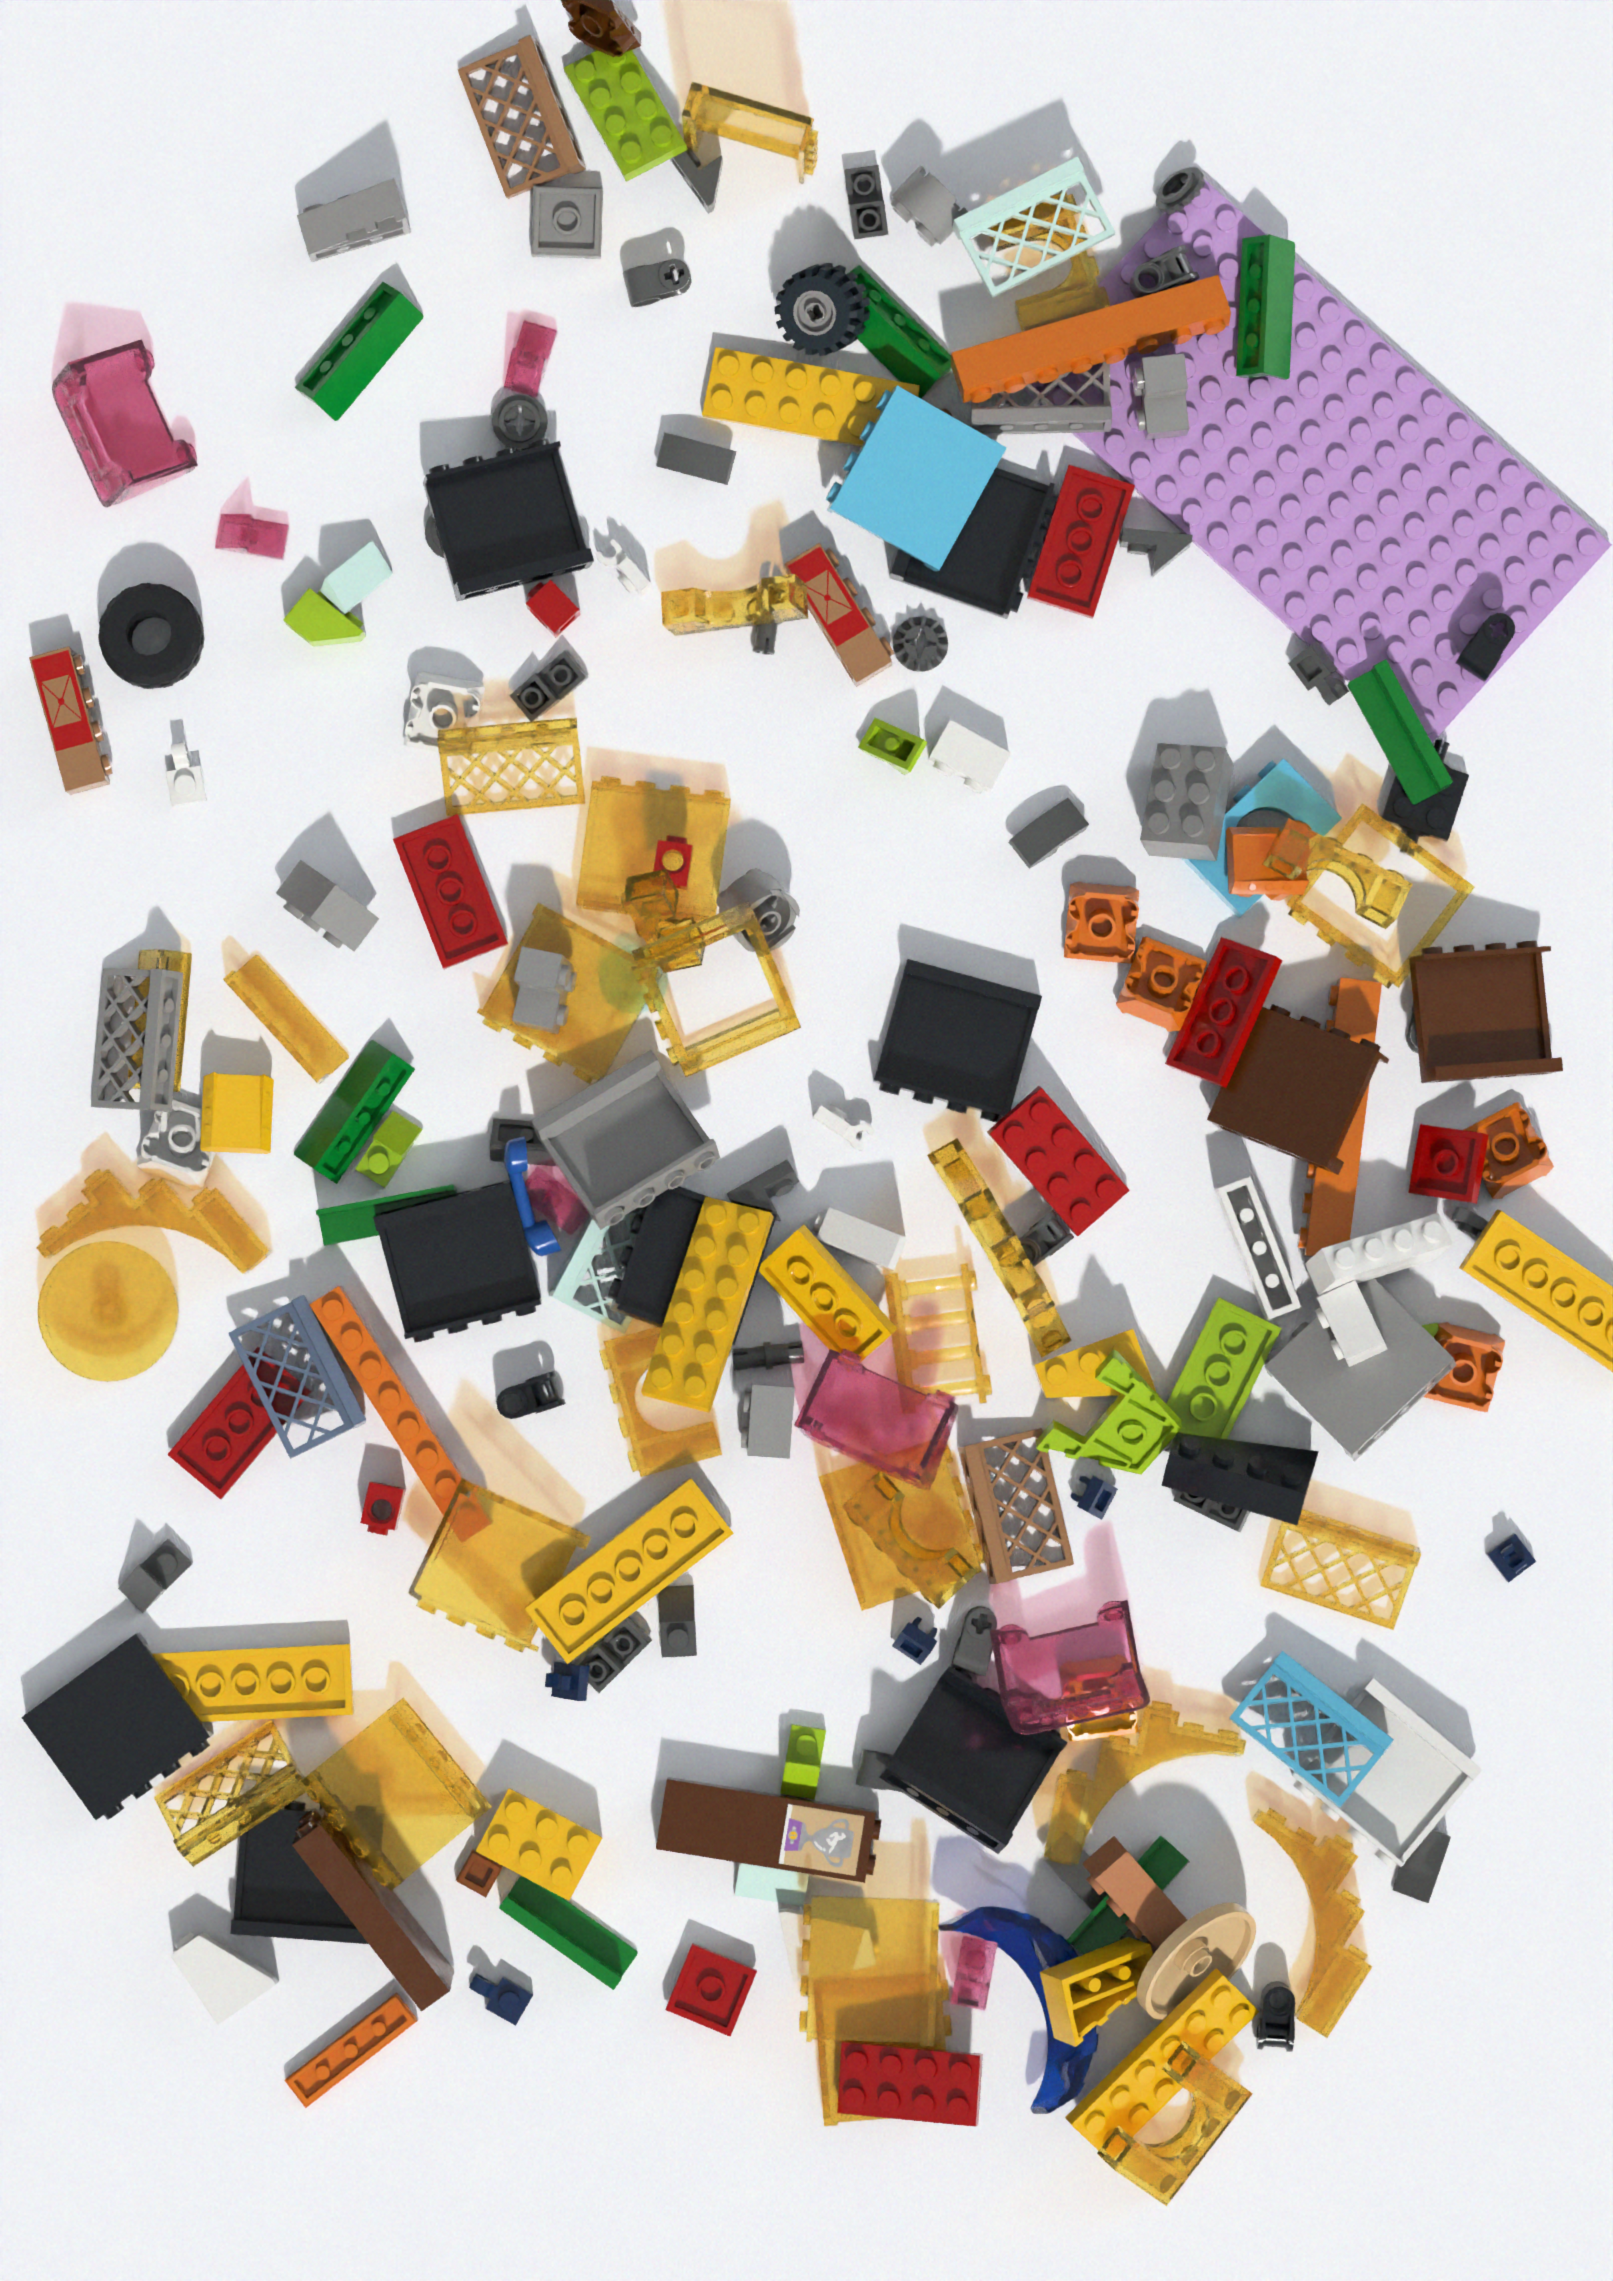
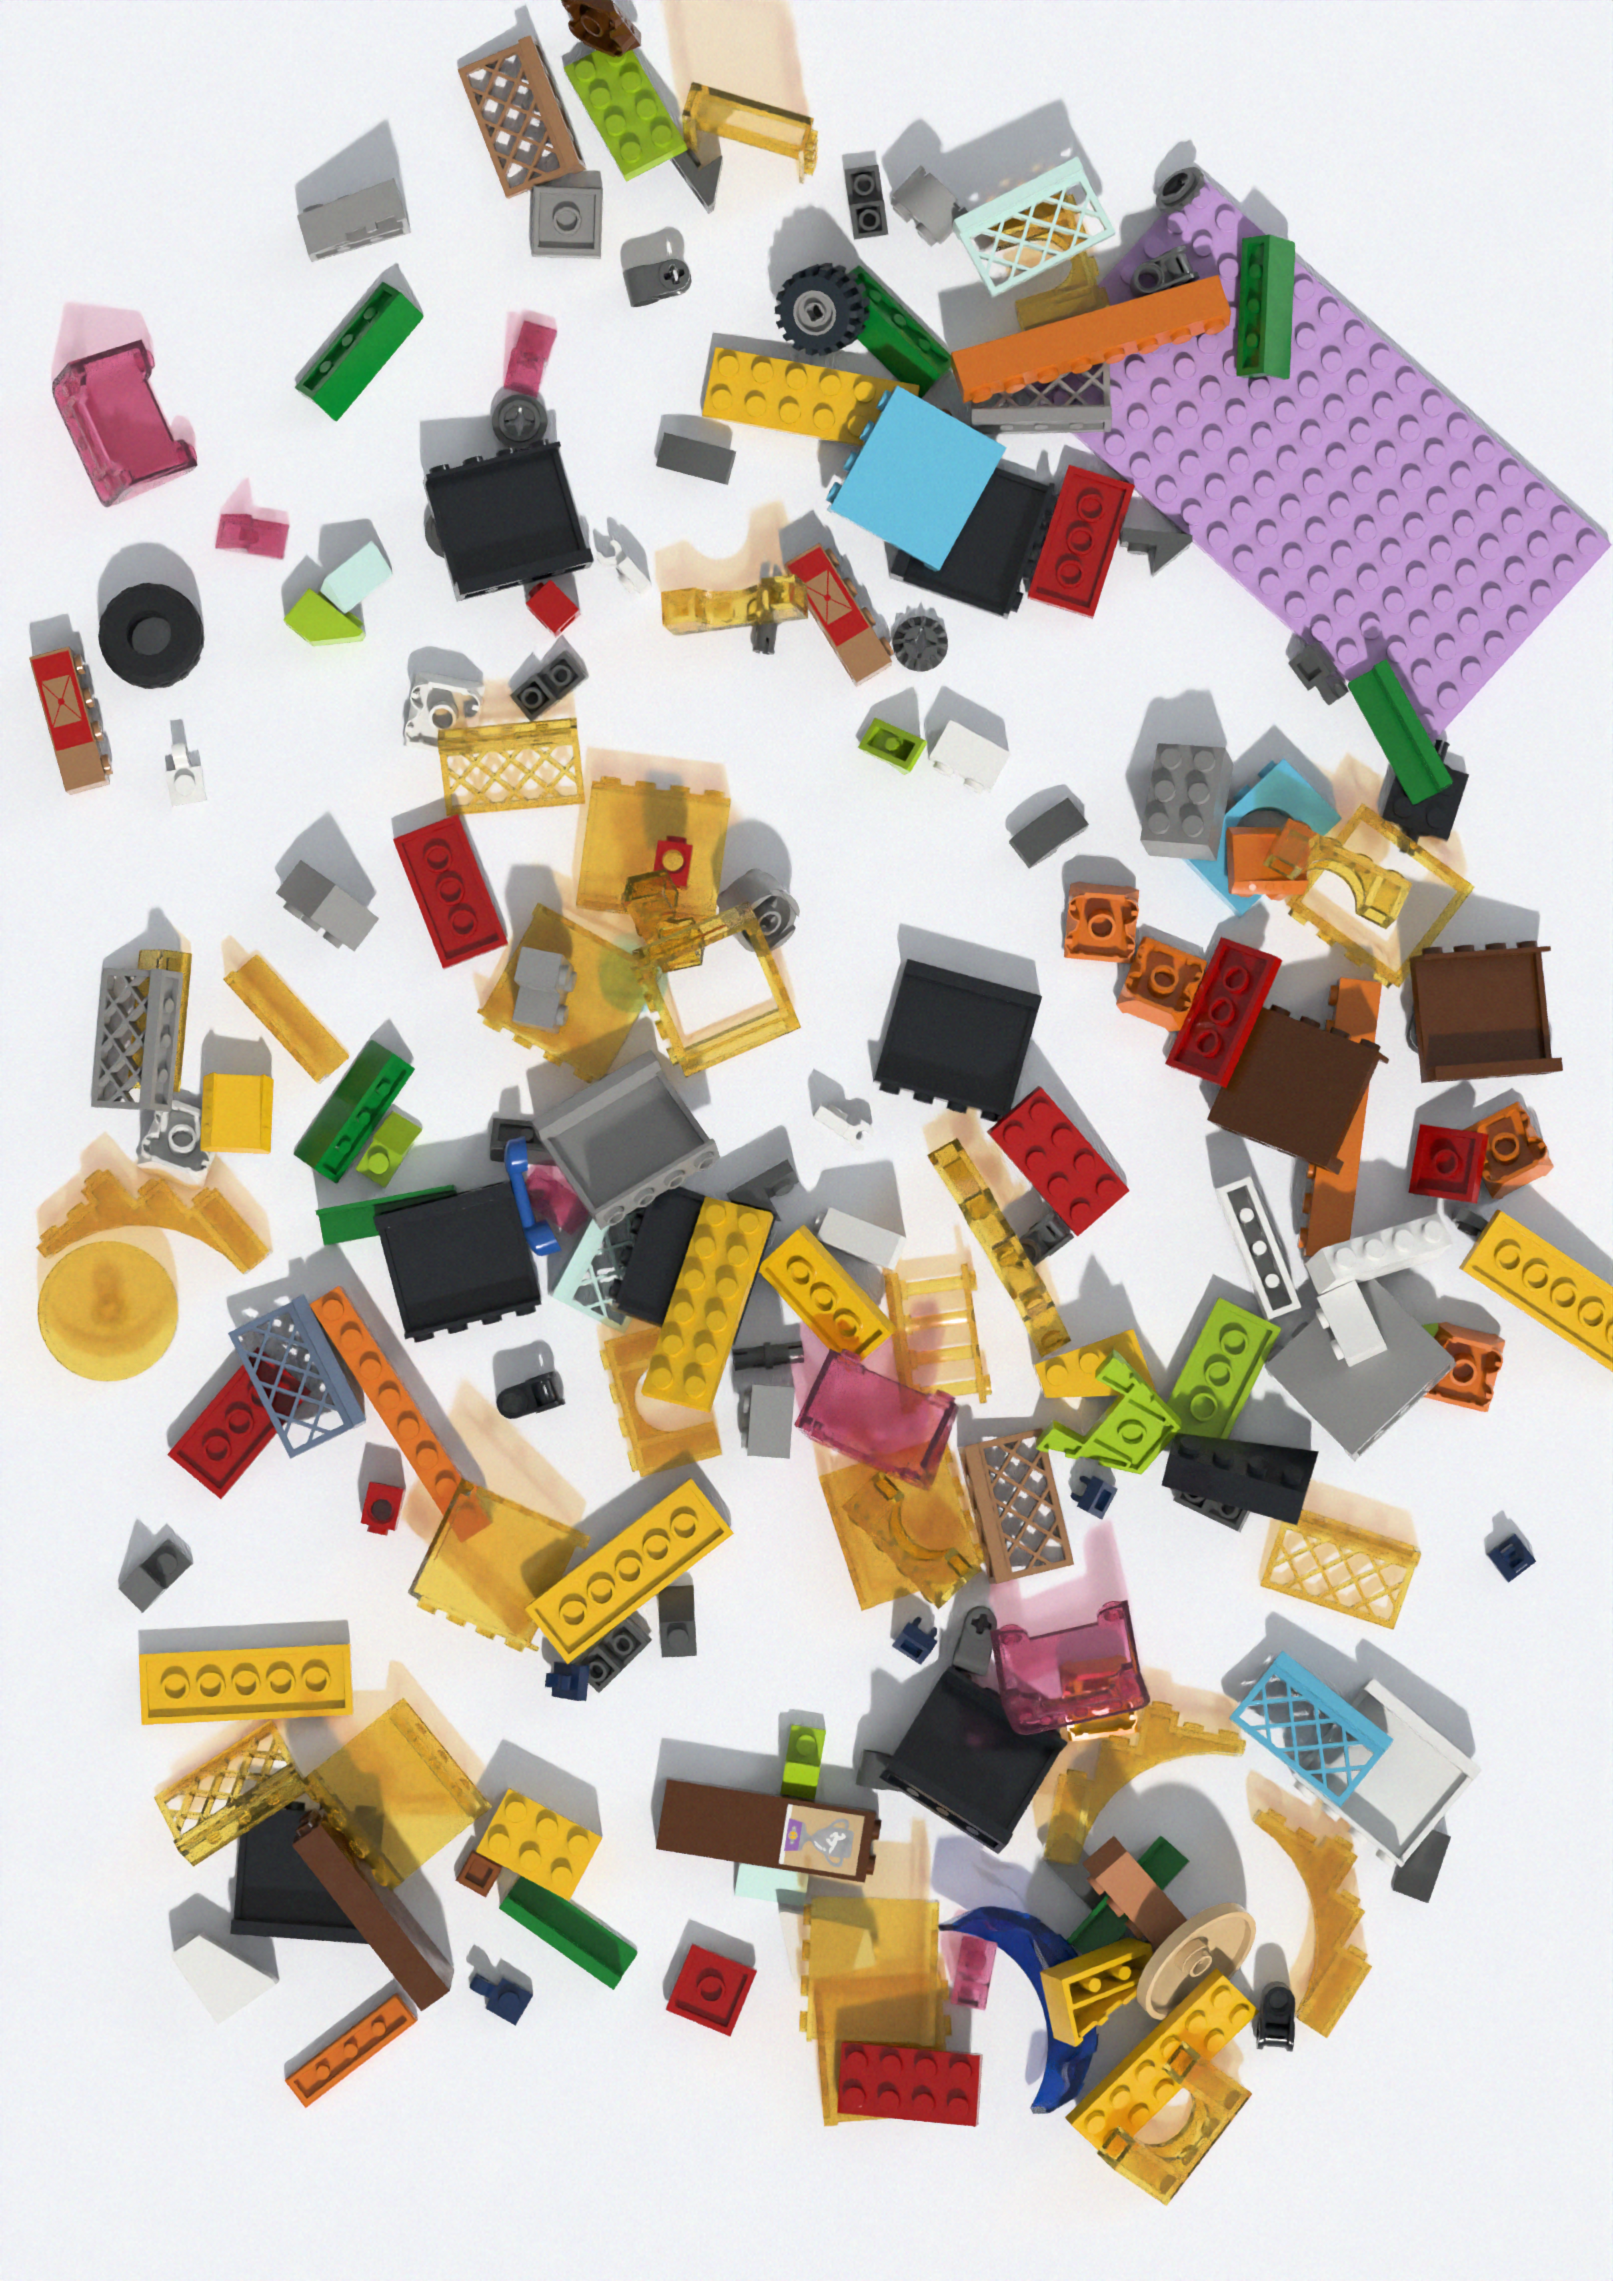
(117, 1728): black panel -> none
(1162, 389): light grey brick -> none
(1484, 650): black piece -> none

